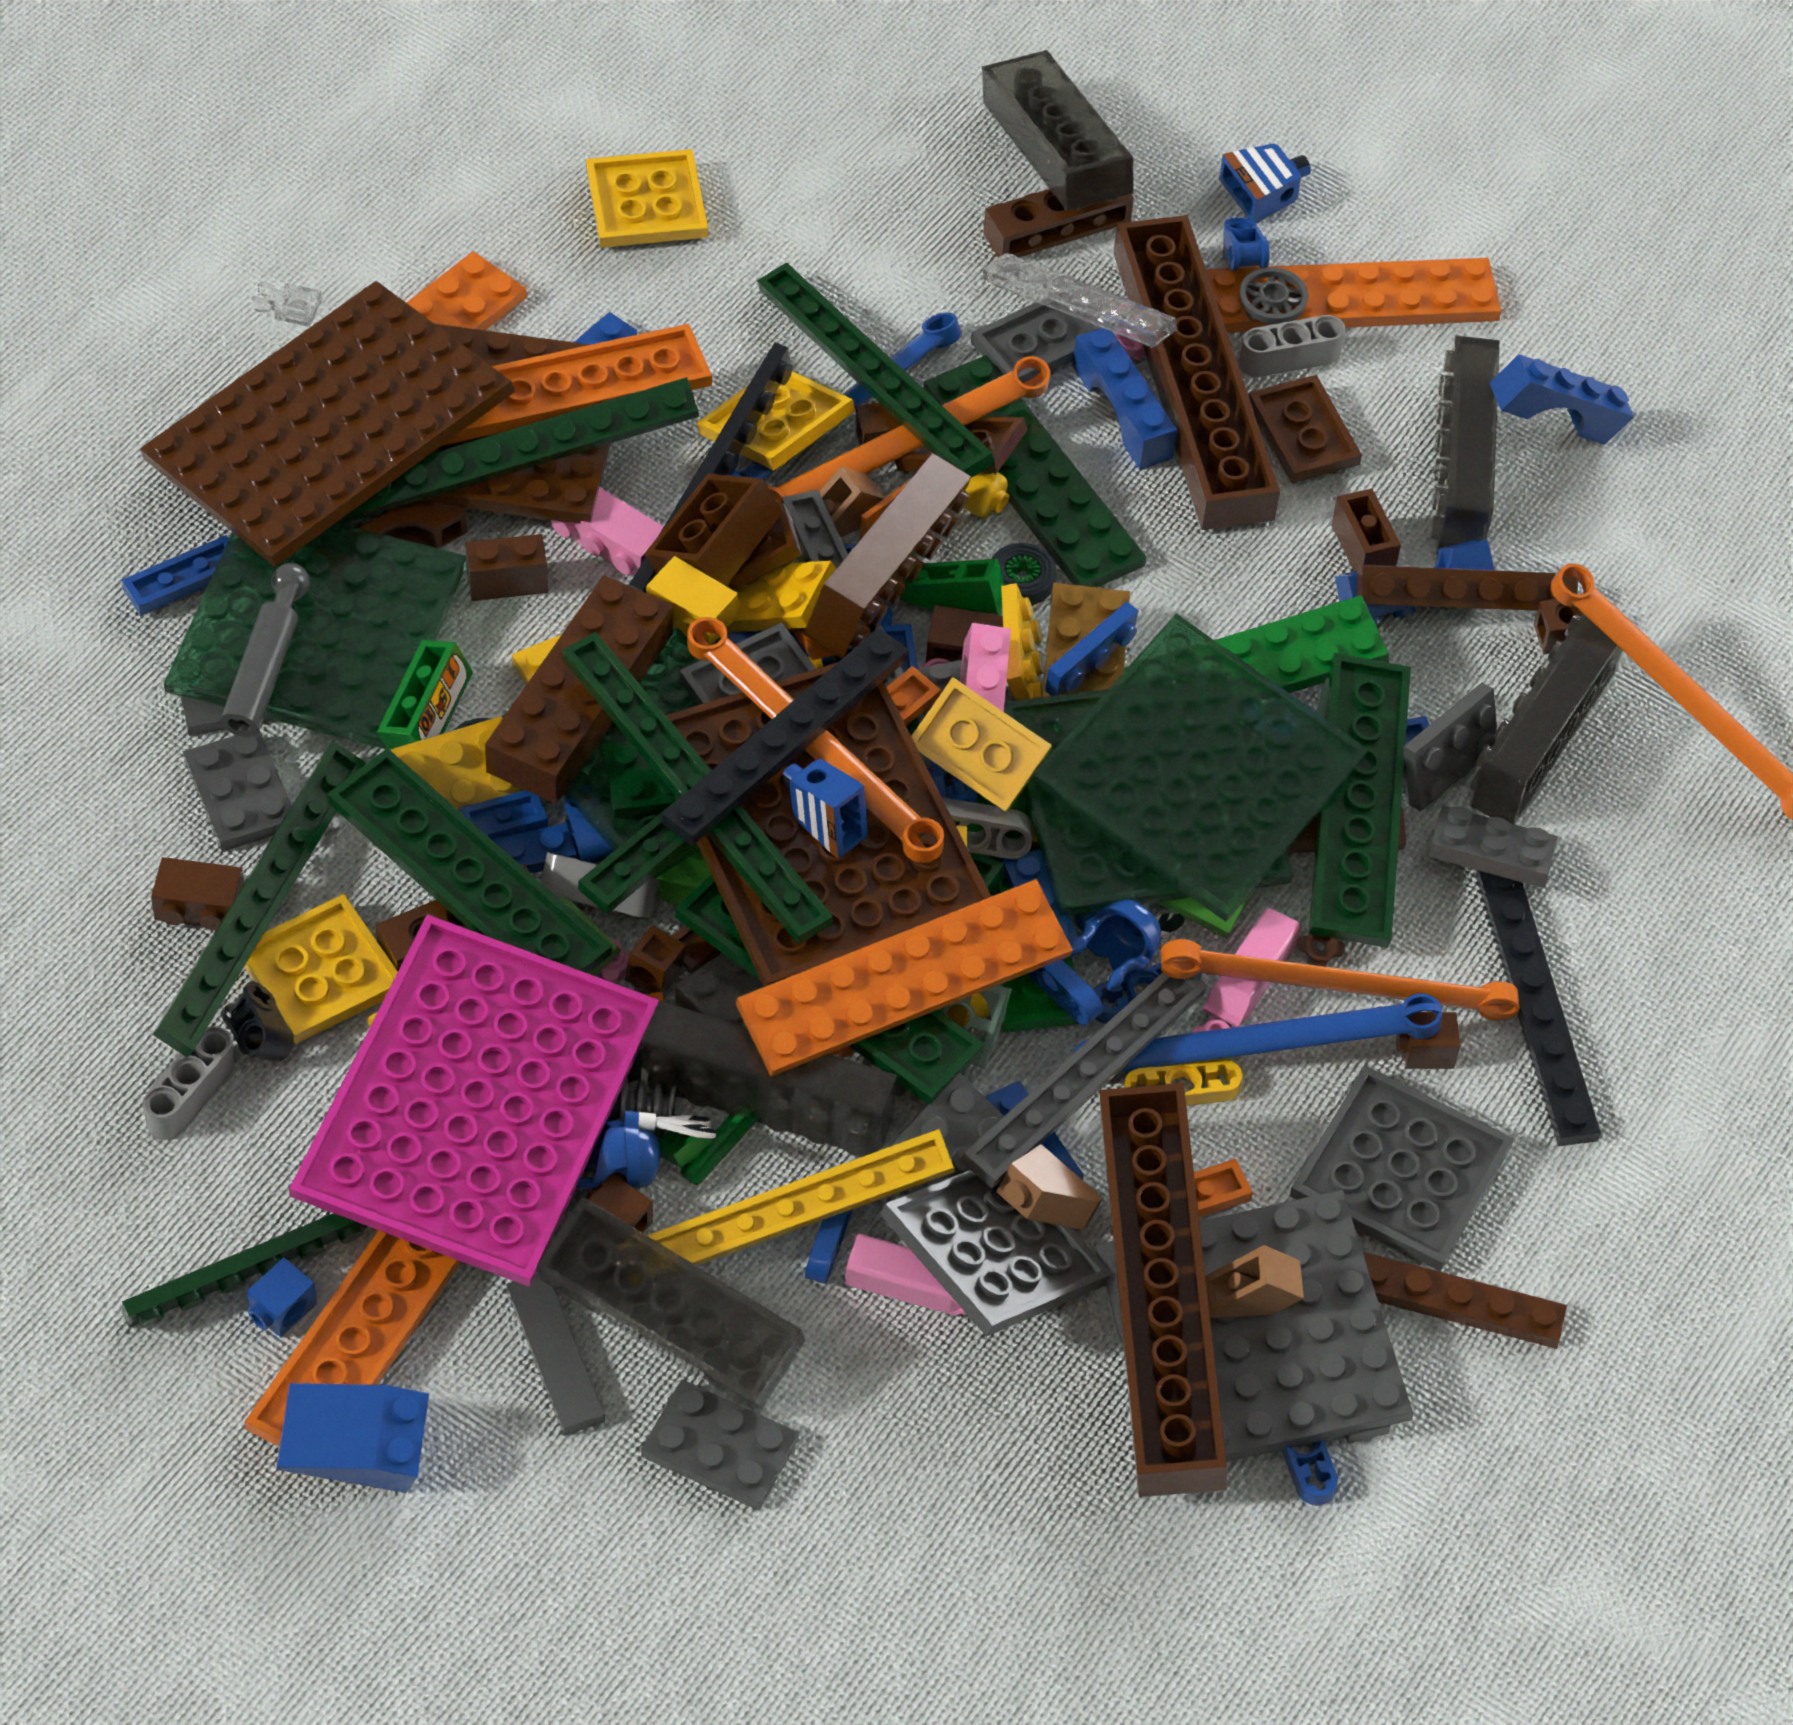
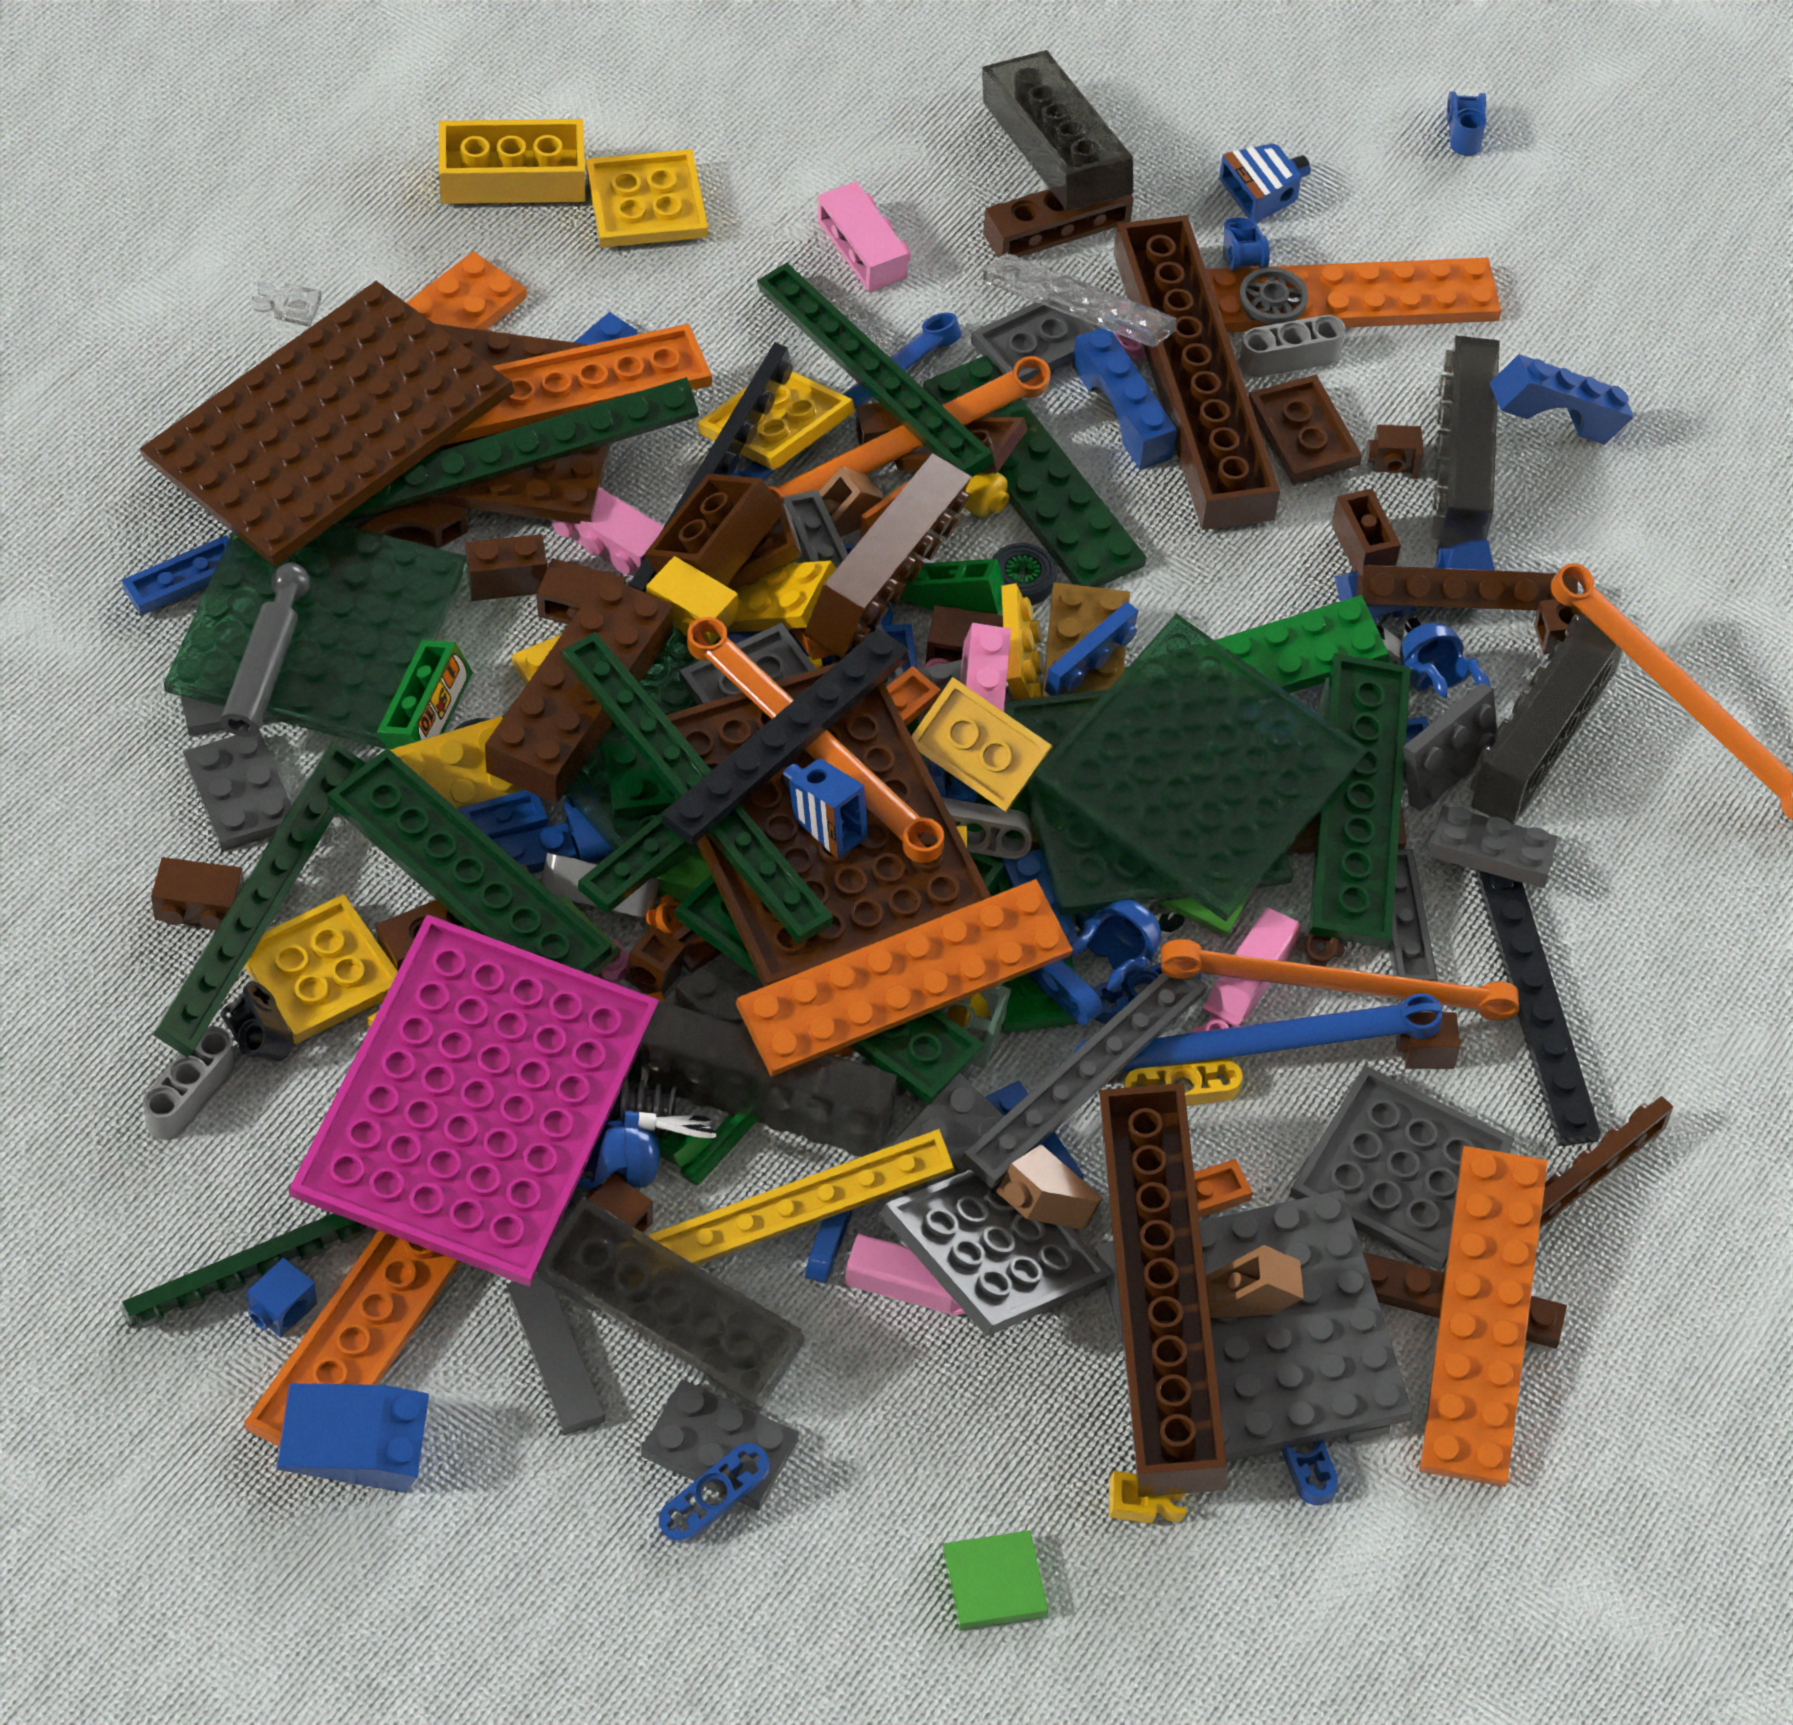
(511, 161): none -> yellow brick
(566, 589): none -> reddish brown brick
(665, 909): none -> orange plate
(681, 1504): none -> blue beam
(863, 236): none -> bright pink brick
(995, 1580): none -> bright green tile
(1126, 1504): none -> yellow plate
(1396, 449): none -> reddish brown brick
(1411, 943): none -> dark grey tile
(1433, 655): none -> blue hair
(1466, 122): none -> blue piece
(1484, 1317): none -> orange plate
(1613, 1150): none -> reddish brown plate

